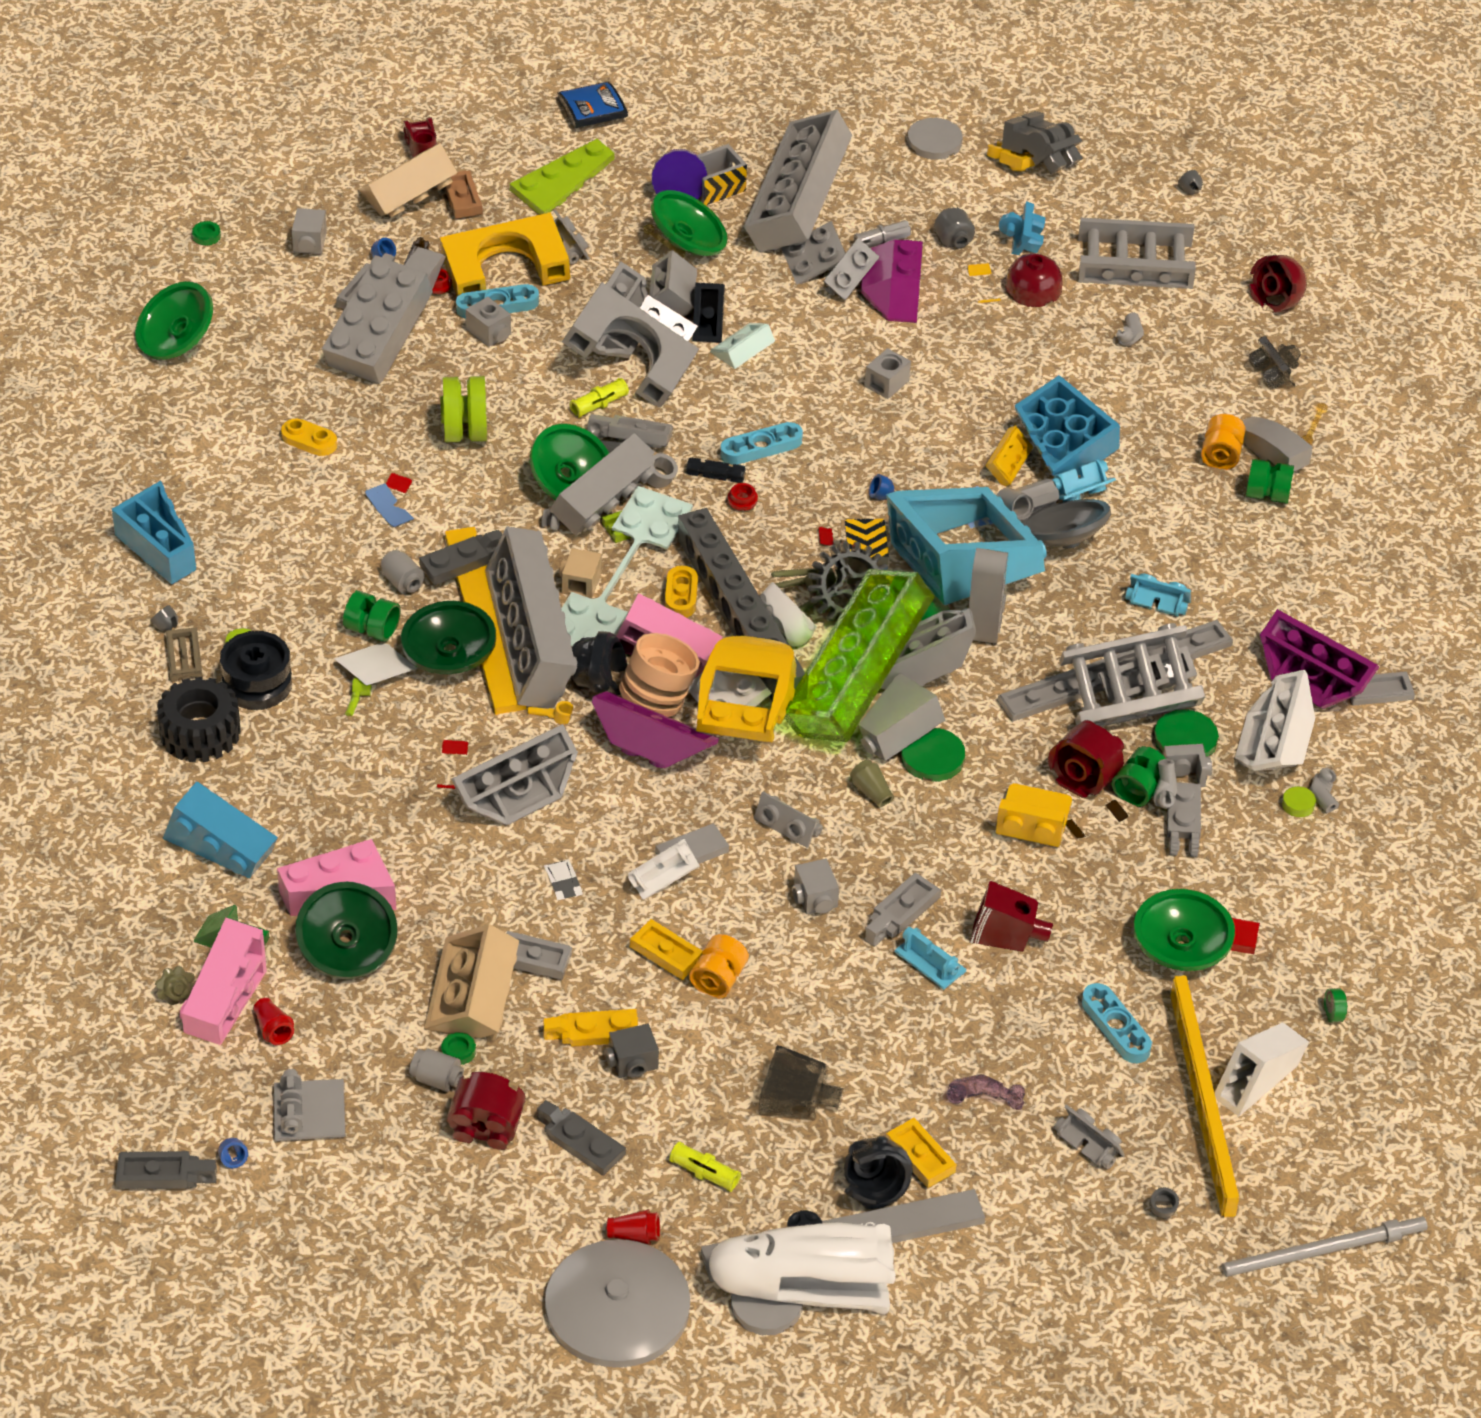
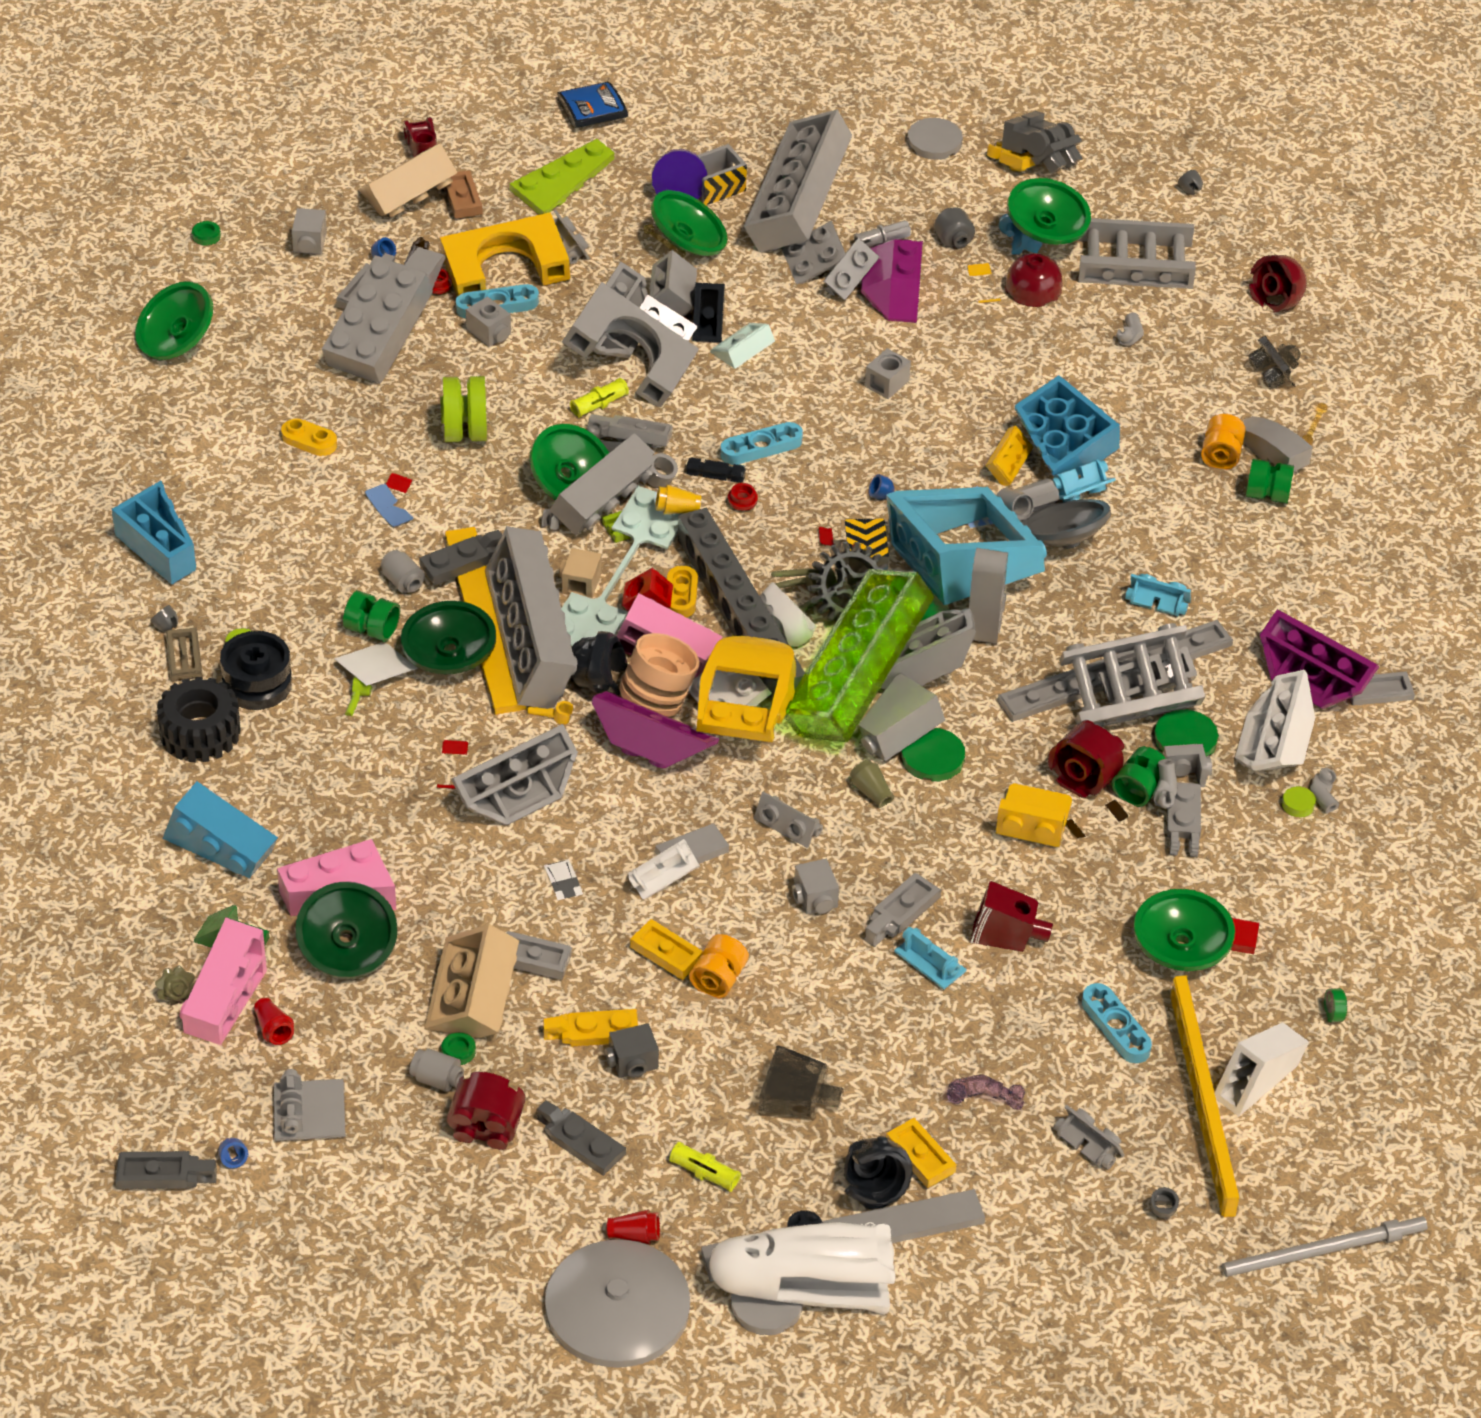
(651, 585): none -> red brick
(676, 500): none -> yellow cone
(1048, 211): none -> green dish

